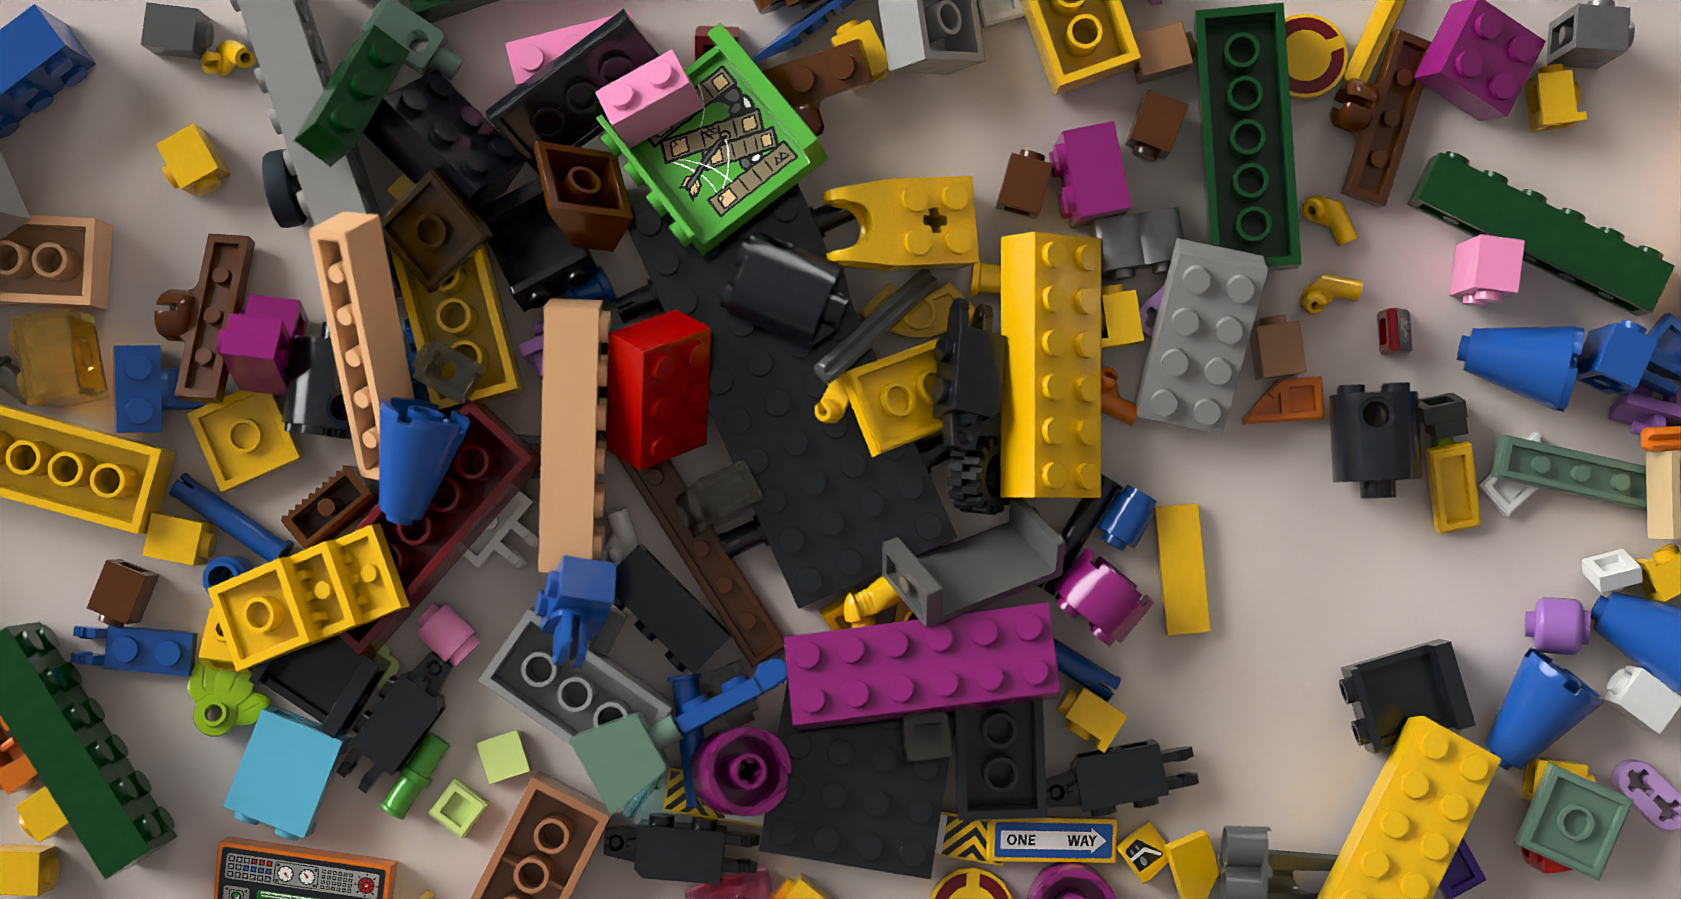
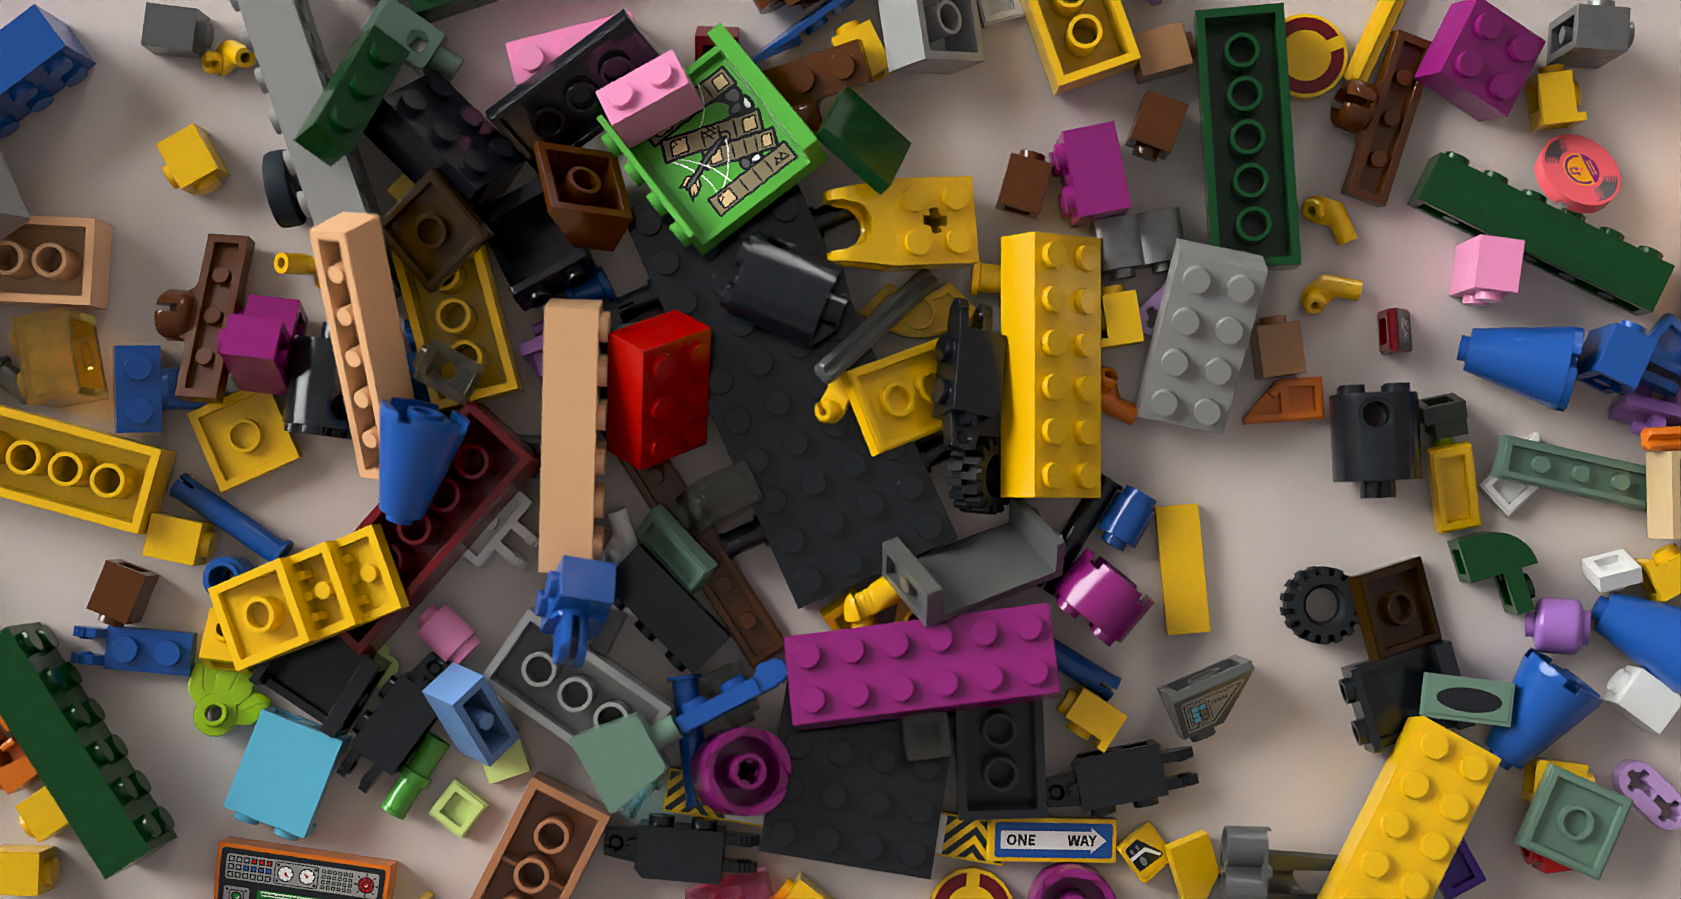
(296, 265): none -> yellow arm
(331, 507): reddish brown brick -> none
(471, 714): none -> medium blue brick
(676, 549): none -> sand green tile
(863, 140): none -> dark green tile
(1205, 697): none -> dark grey slope
(1295, 605): none -> black tyre
(1394, 608): none -> dark brown tile
(1467, 699): none -> sand green tile
(1496, 556): none -> dark green brick
(1577, 173): none -> coral tile

